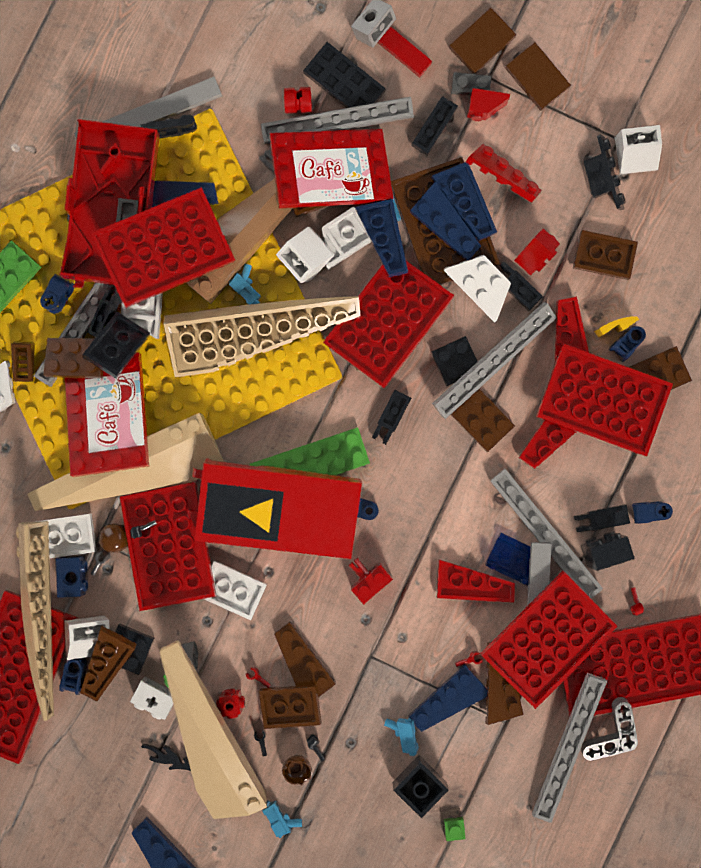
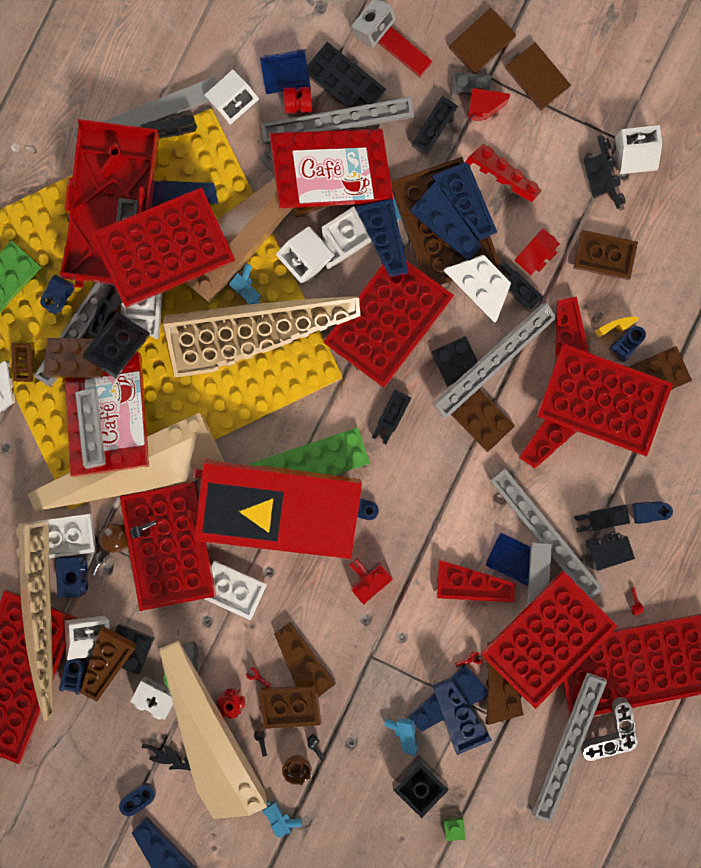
(90, 428): none -> light grey plate
(138, 798): none -> dark blue plate
(231, 97): none -> white slope
(285, 71): none -> clear blue piece
(461, 723): none -> dark blue wing

